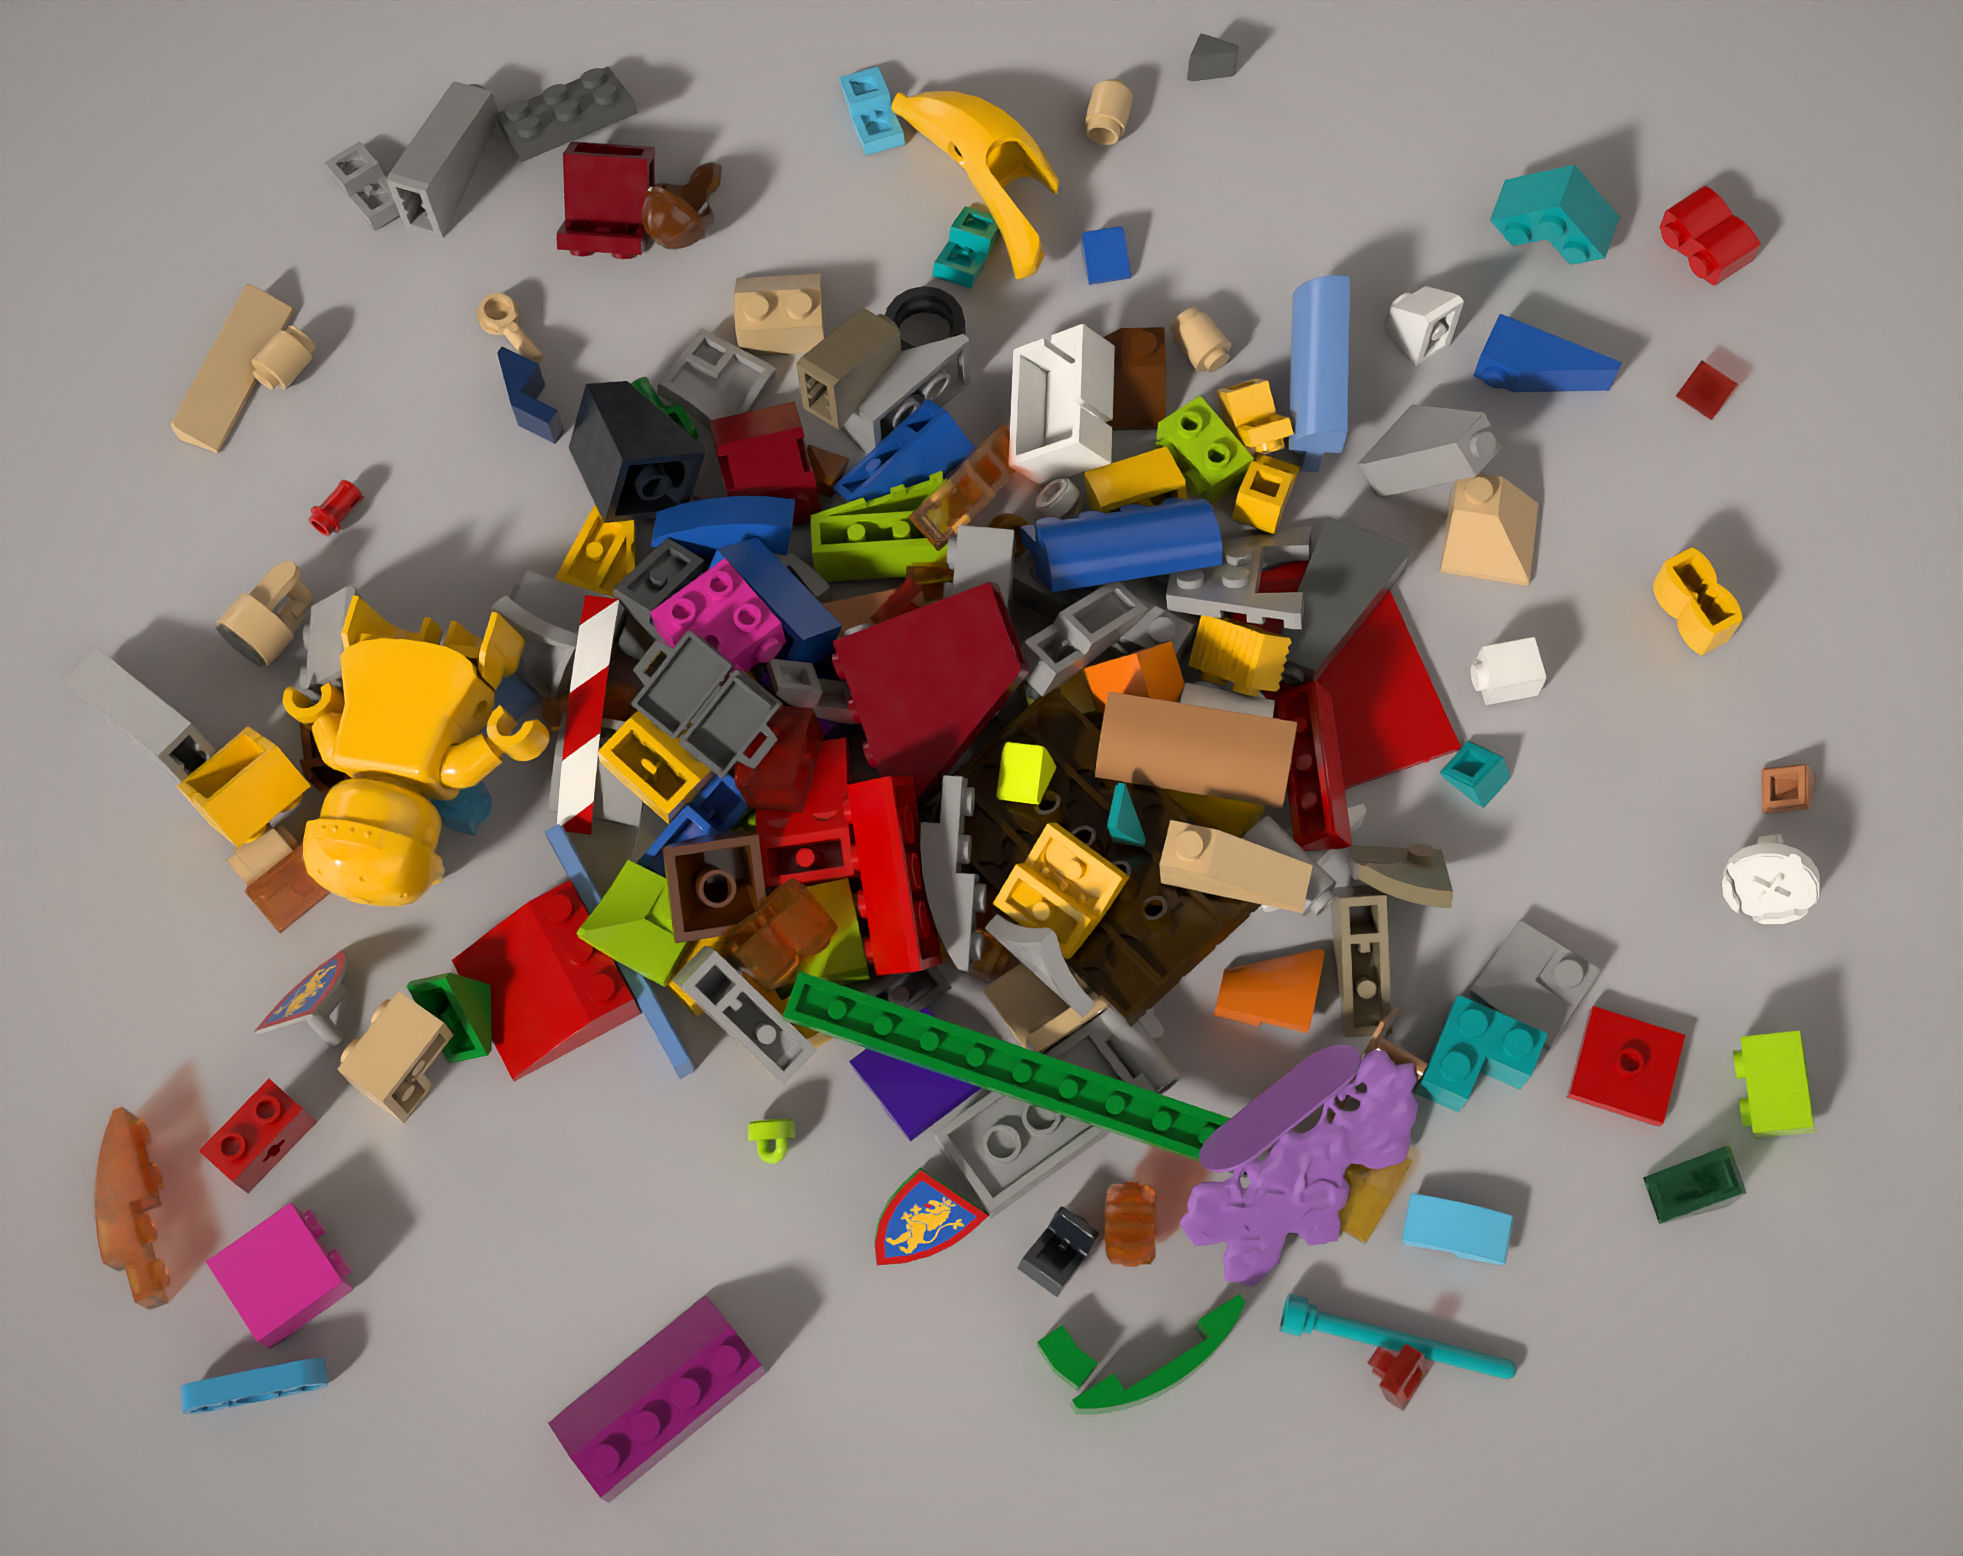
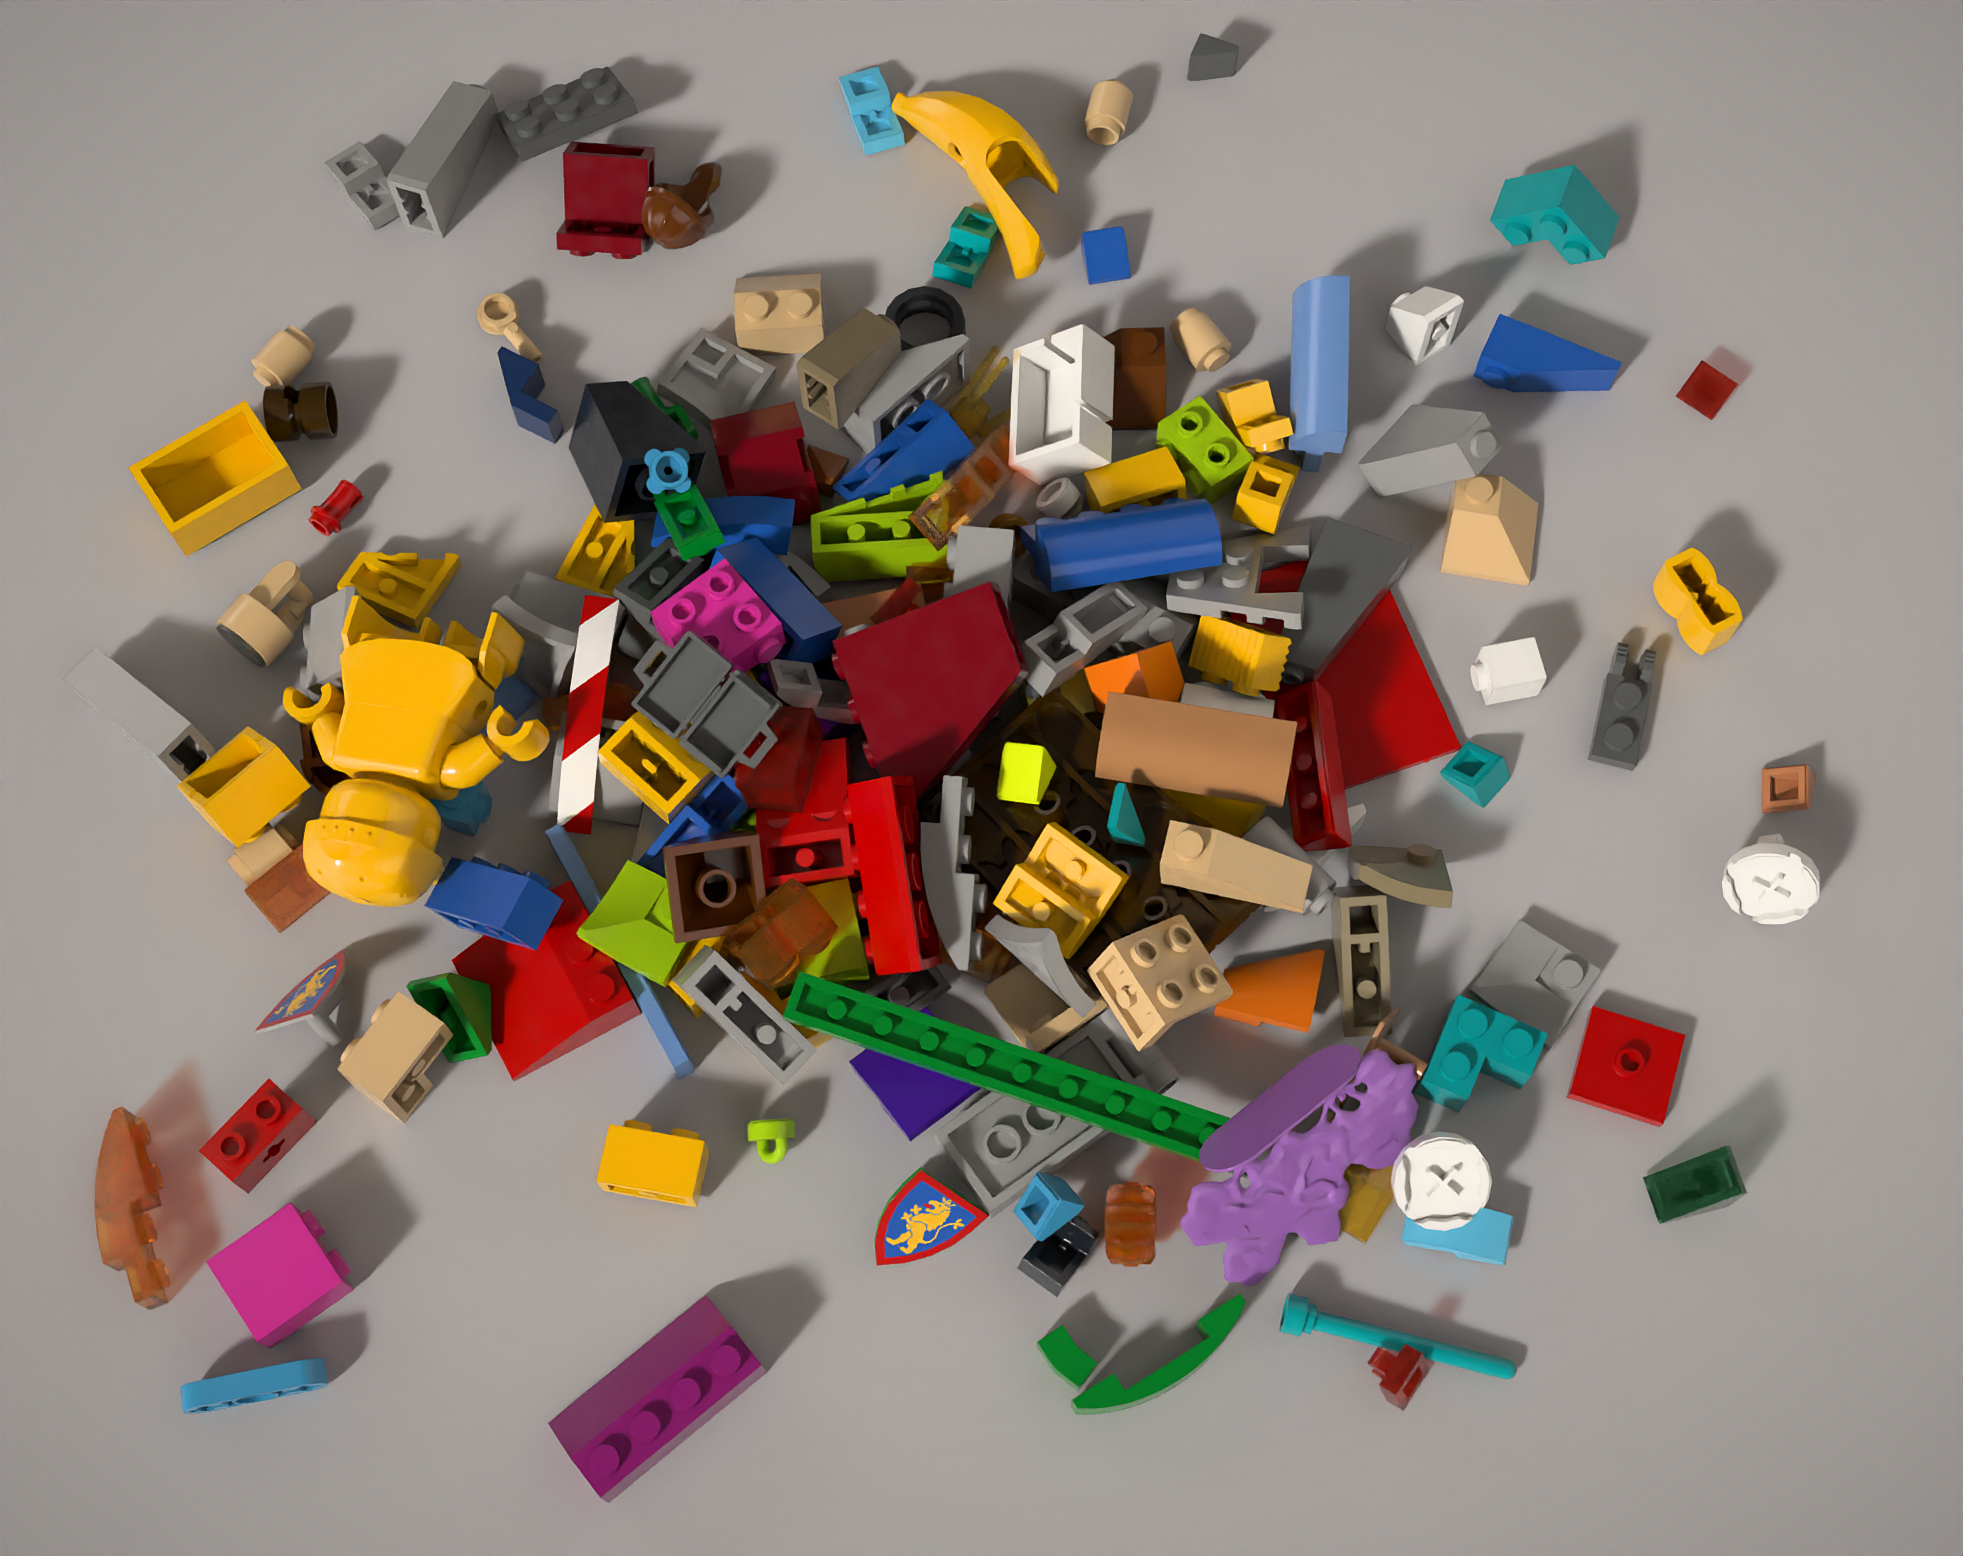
(215, 478): none -> yellow piece
(227, 371): tan slope -> none
(299, 412): none -> dark brown wheel
(400, 583): none -> yellow wing
(495, 901): none -> blue brick
(653, 1163): none -> yellow brick
(677, 461): none -> dark azure plate
(689, 522): none -> green hinge
(970, 409): none -> clear yellow plant
(1047, 1205): none -> dark azure slope
(1158, 979): none -> tan bracket
(1441, 1180): none -> white tile
(1622, 711): none -> dark grey hinge
(1709, 236): red brick -> none
(1776, 1084): lime brick -> none

